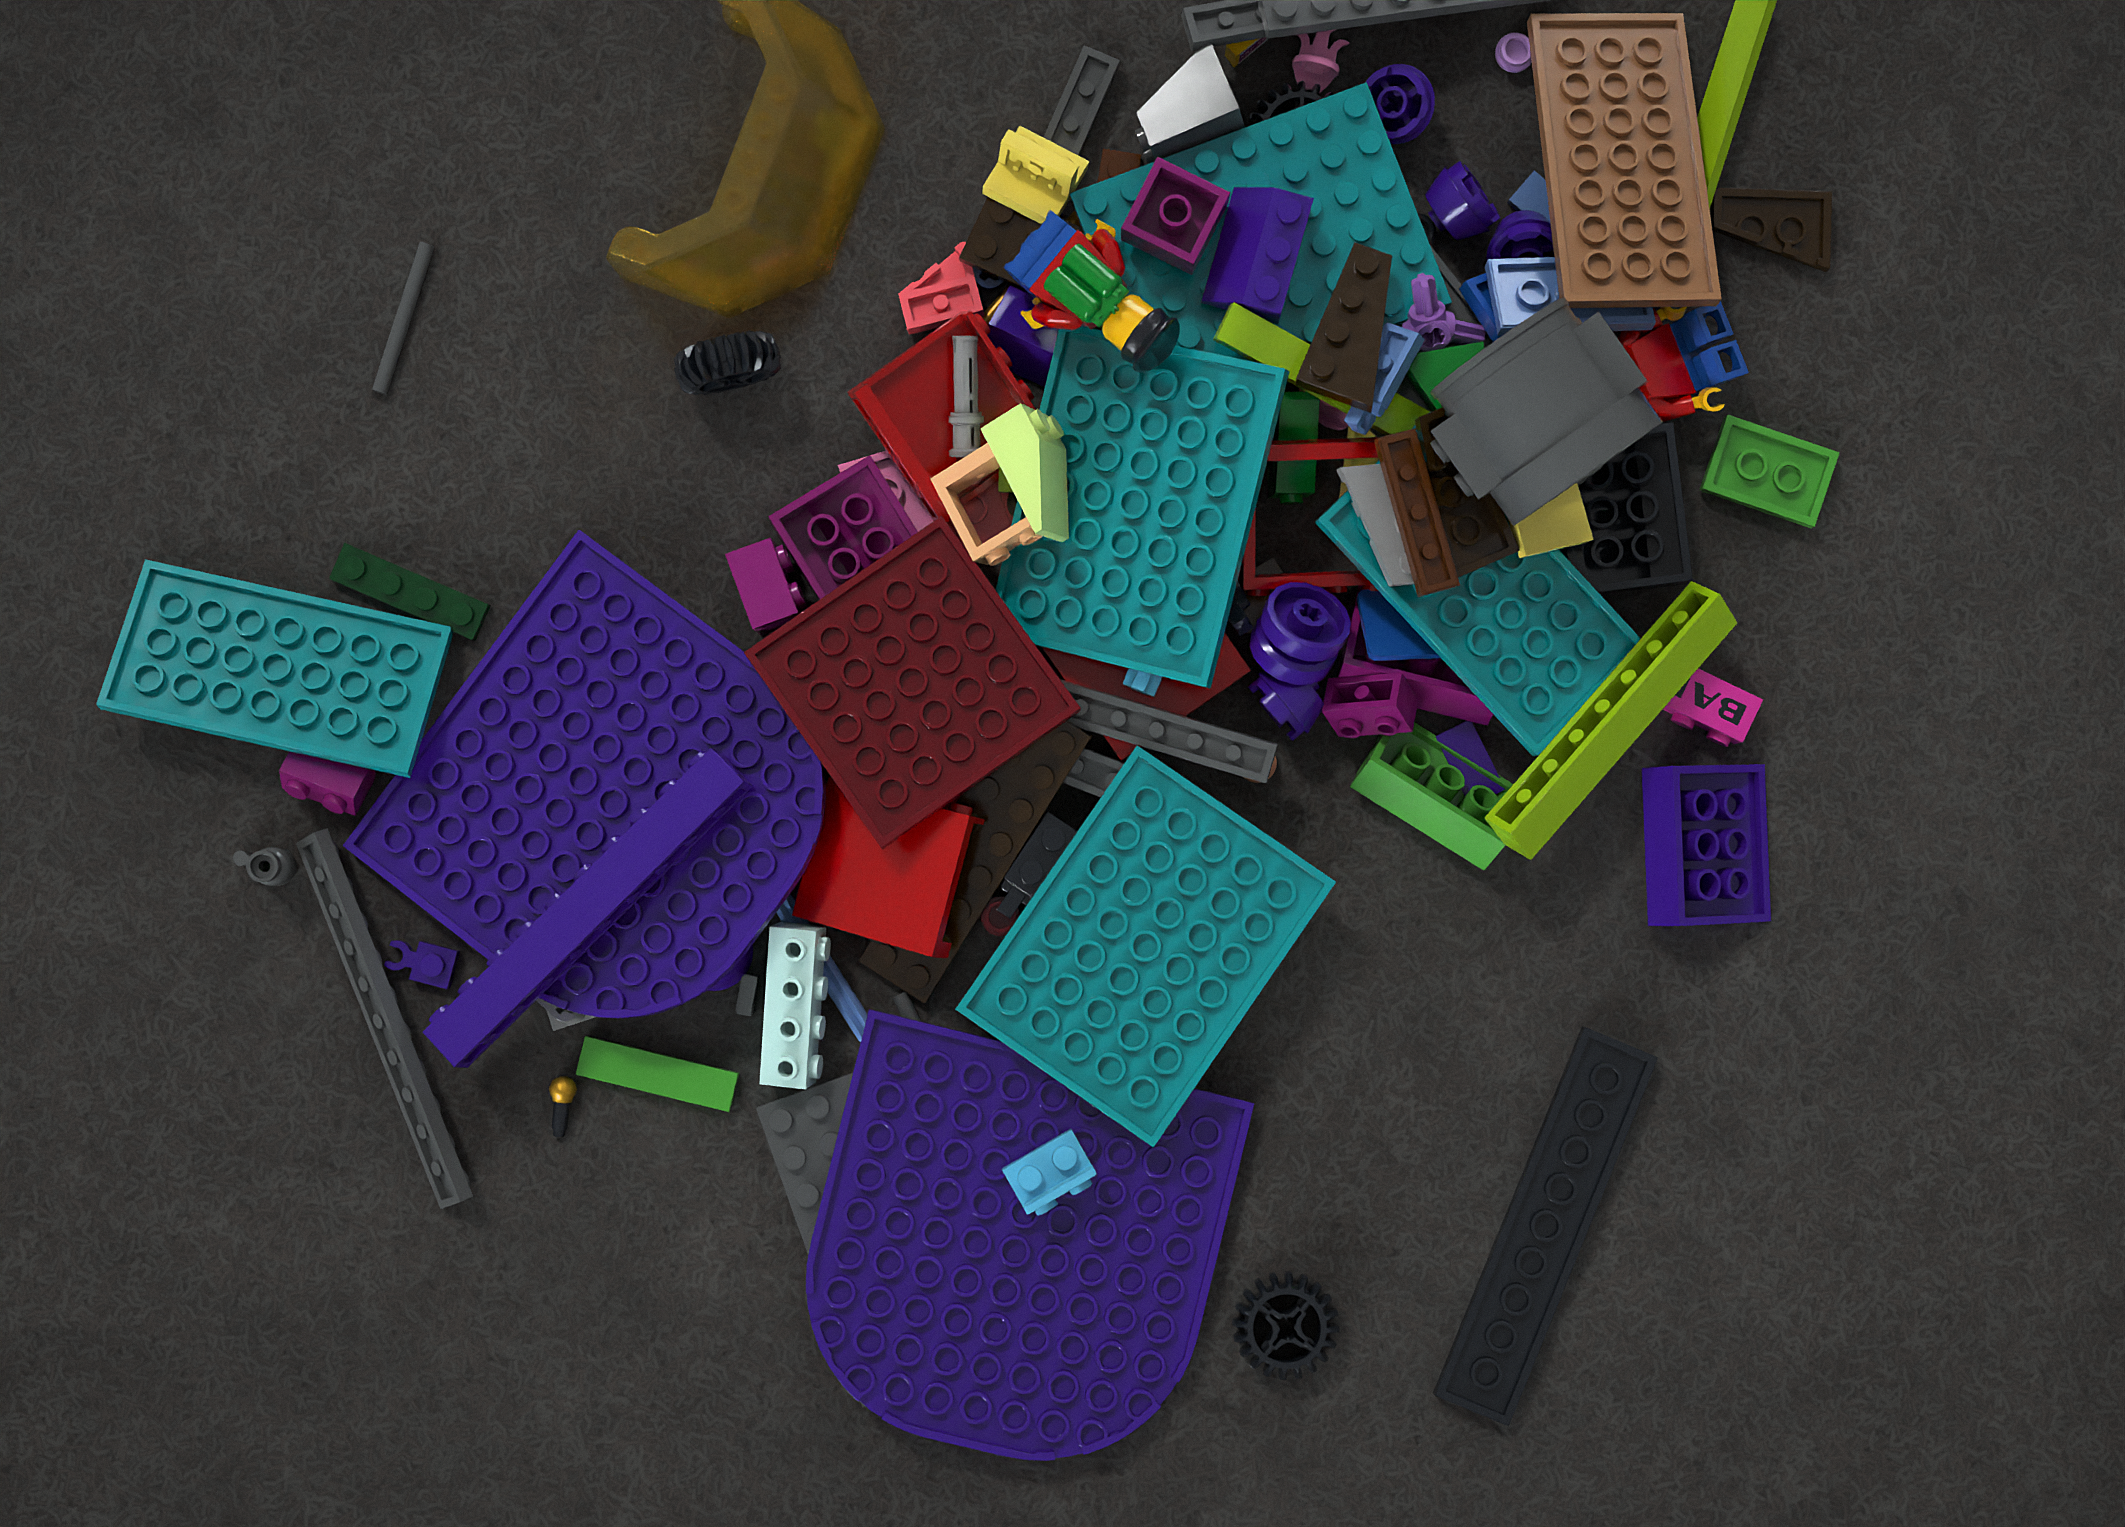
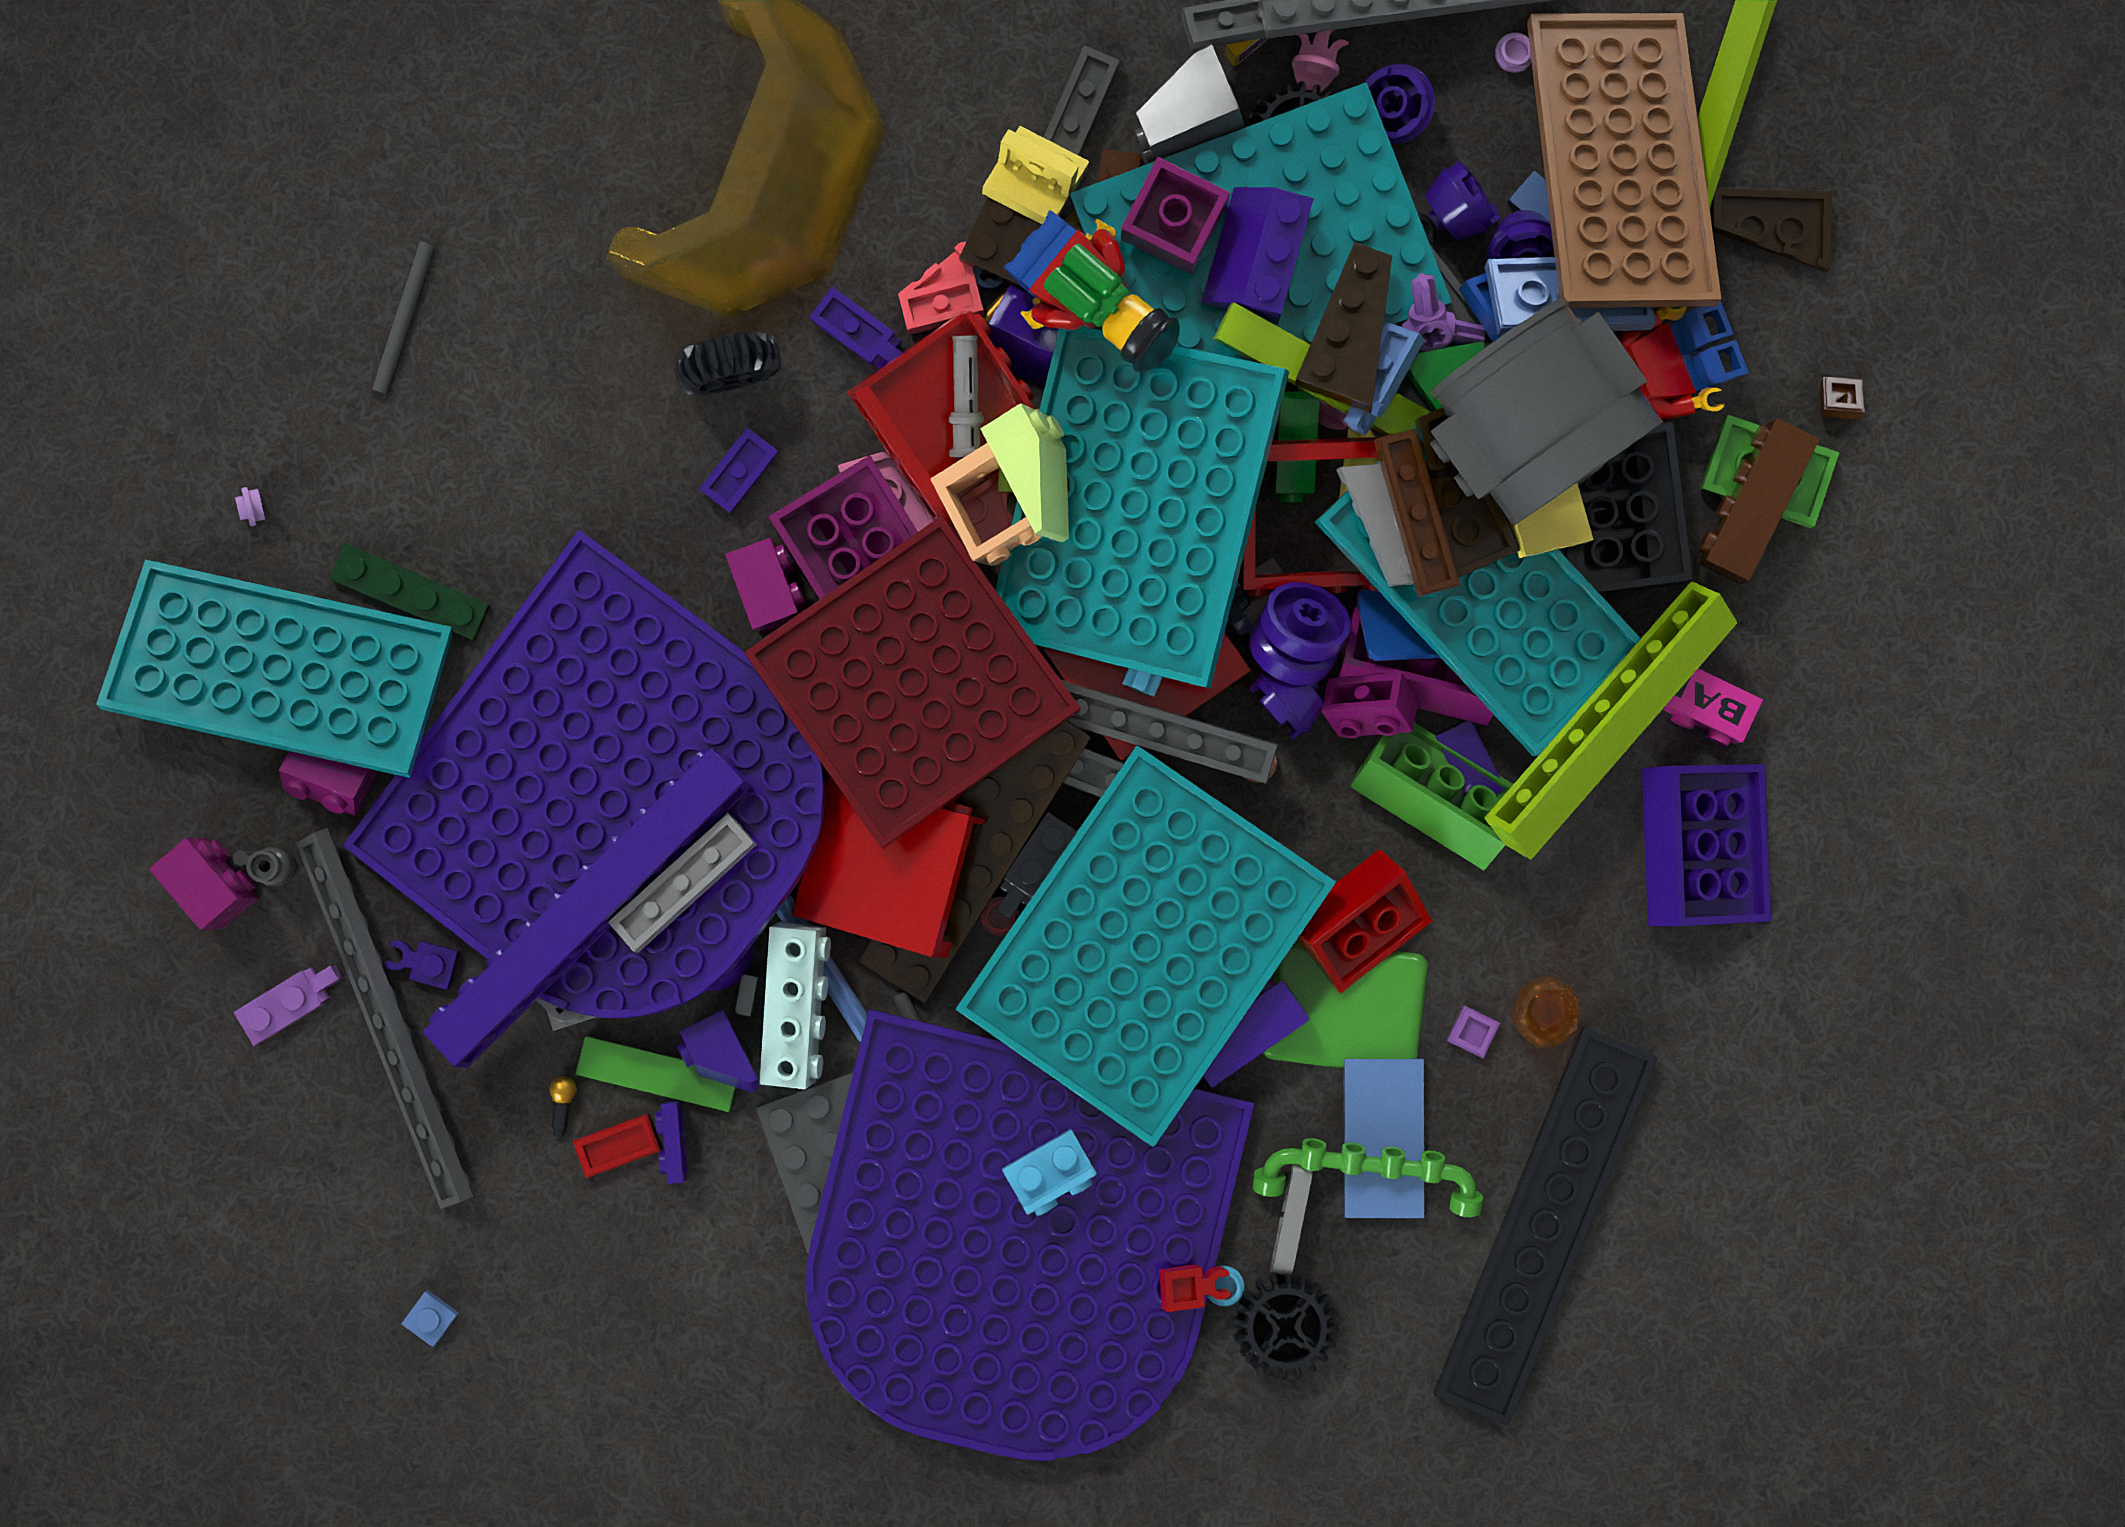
(205, 882): none -> magenta brick
(250, 506): none -> lavender plate
(286, 1003): none -> medium lavender hinge
(430, 1318): none -> medium blue plate
(617, 1145): none -> red tile
(674, 1158): none -> dark purple plate
(682, 883): none -> light grey plate
(717, 1053): none -> dark purple slope
(739, 470): none -> dark purple plate
(856, 329): none -> dark purple hinge
(1186, 1285): none -> red plate
(1233, 1283): none -> medium azure plate
(1266, 1022): none -> dark purple brick
(1291, 1223): none -> light grey beam
(1352, 1160): none -> bright green bar
(1363, 920): none -> red slope
(1366, 1021): none -> bright green piece
(1384, 1110): none -> medium blue tile
(1473, 1031): none -> medium lavender tile
(1546, 1012): none -> clear orange hair
(1757, 501): none -> reddish brown brick
(1841, 398): none -> reddish brown tile

